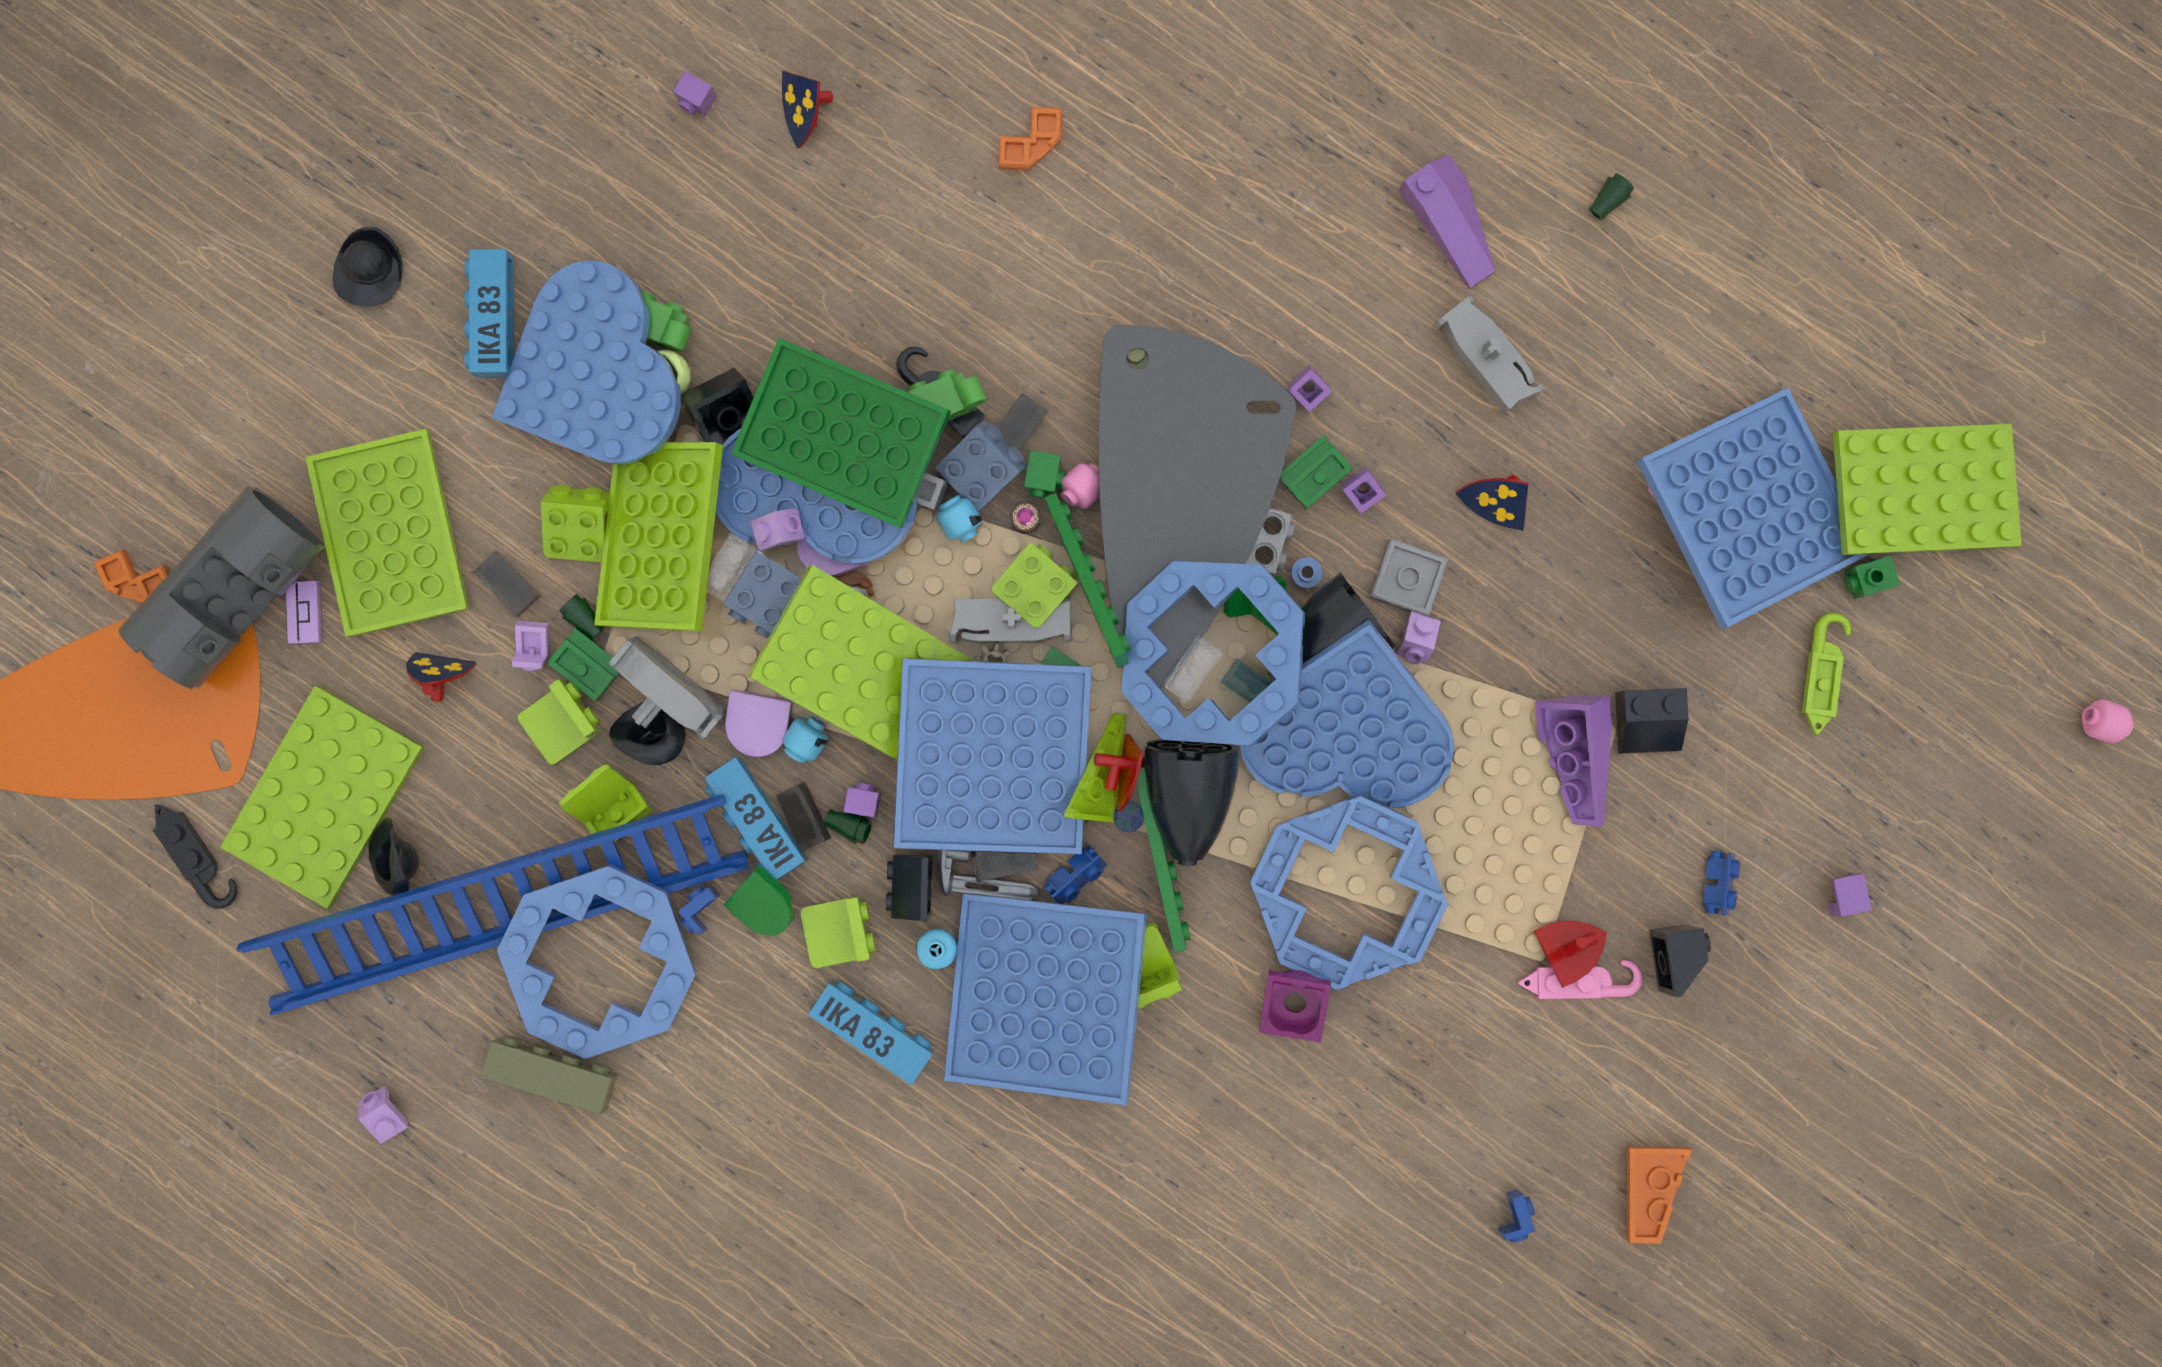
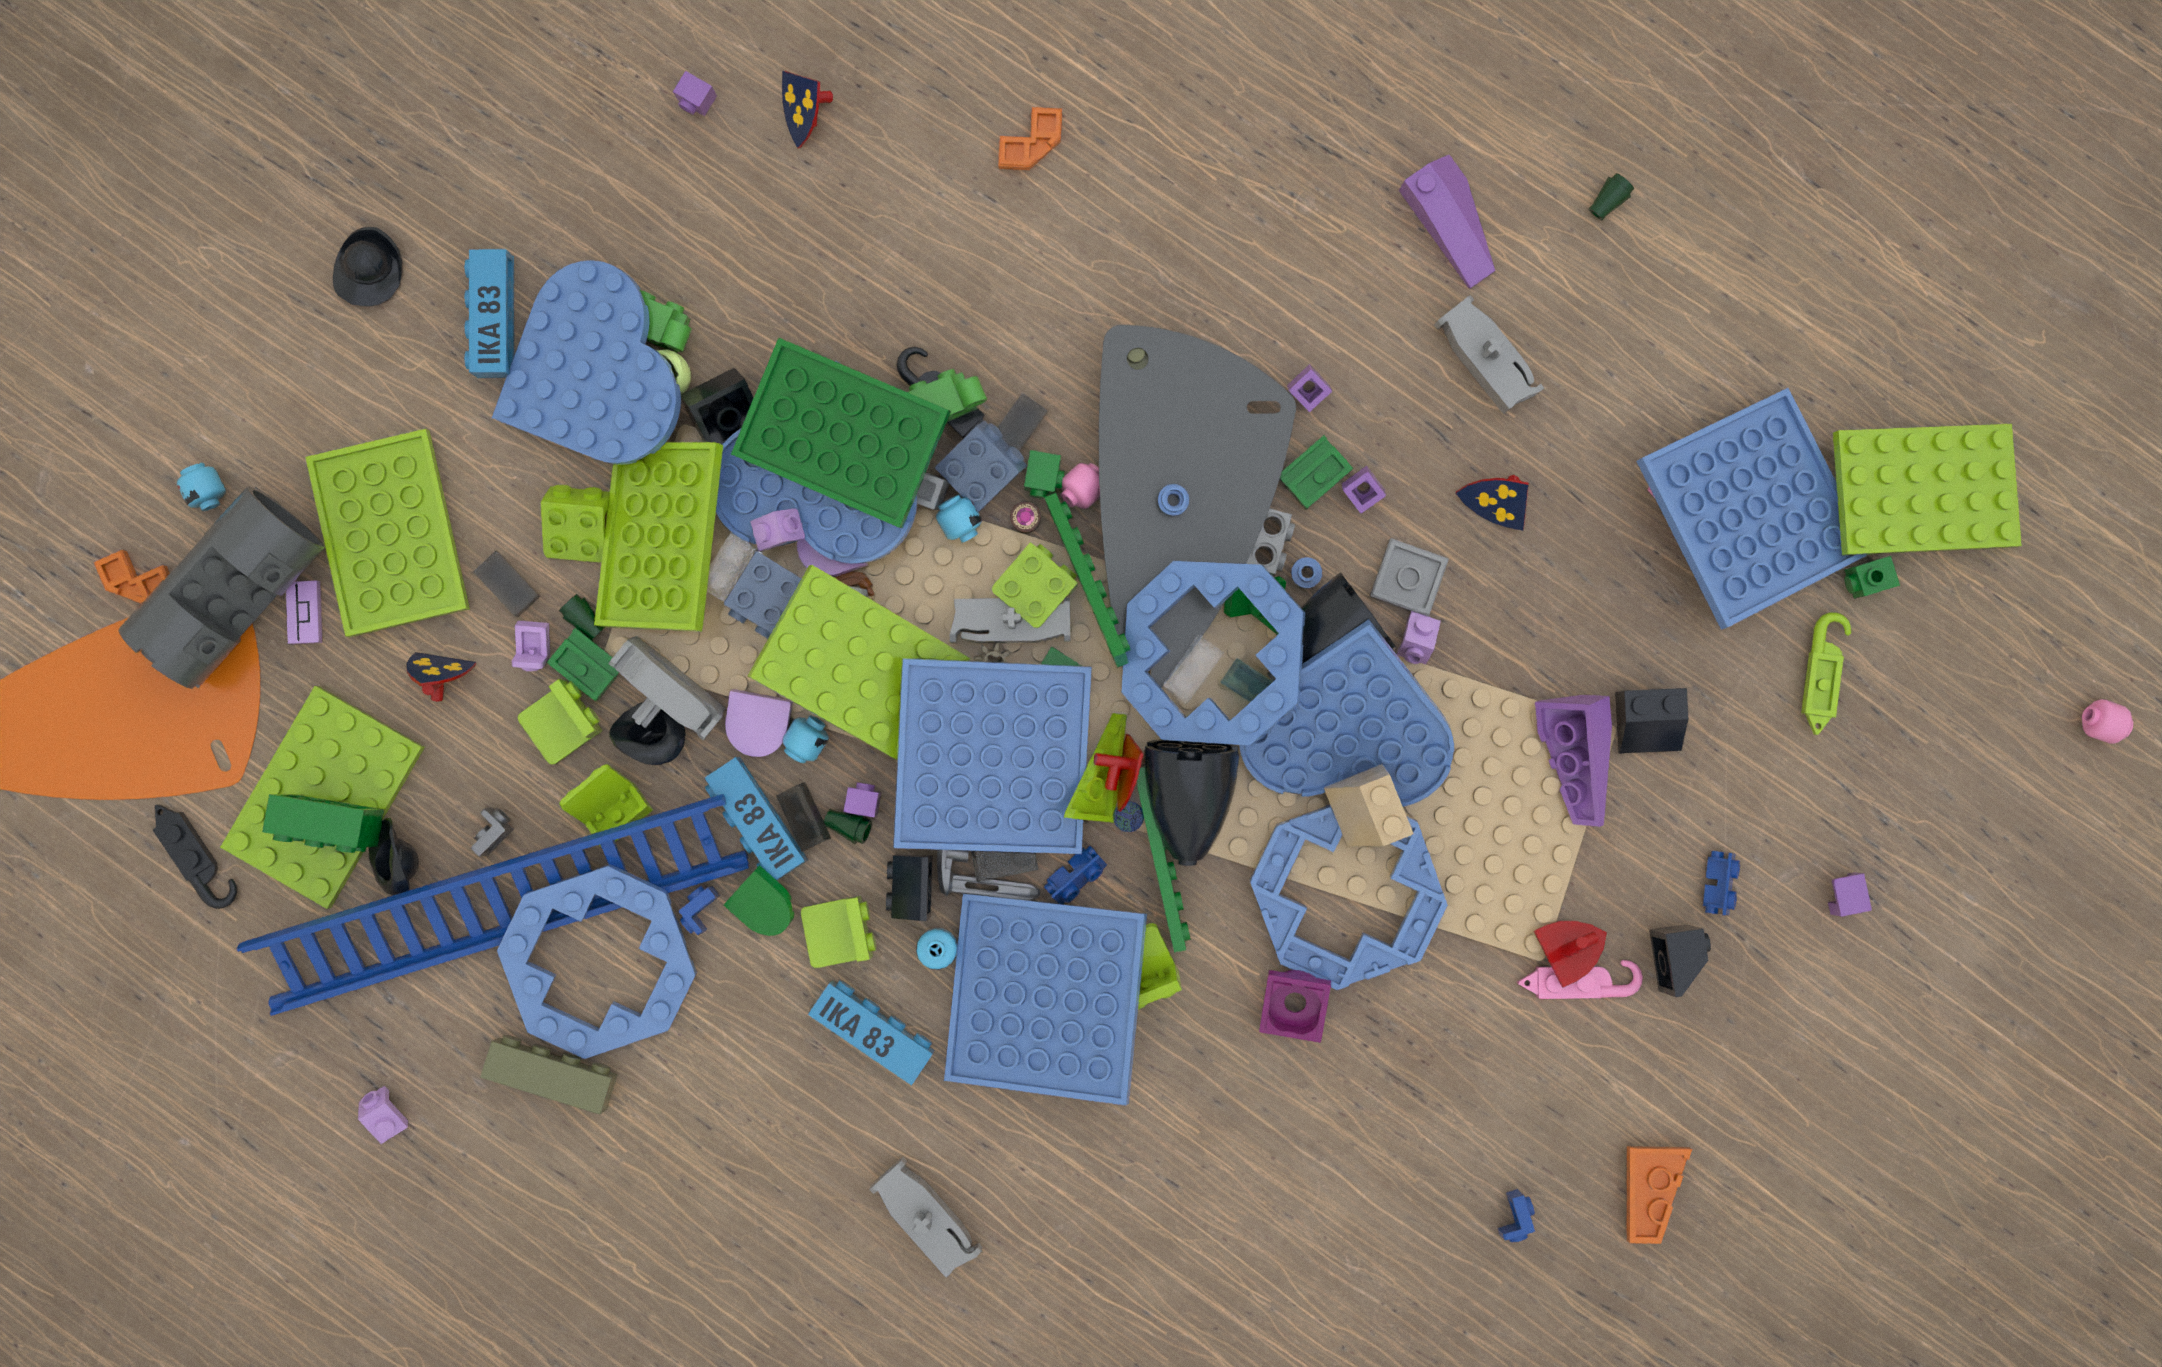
(201, 487): none -> medium azure head
(322, 822): none -> green brick
(488, 837): none -> flat silver bracket
(925, 1218): none -> light grey piece
(1183, 499): none -> medium blue plate
(1369, 809): none -> tan slope

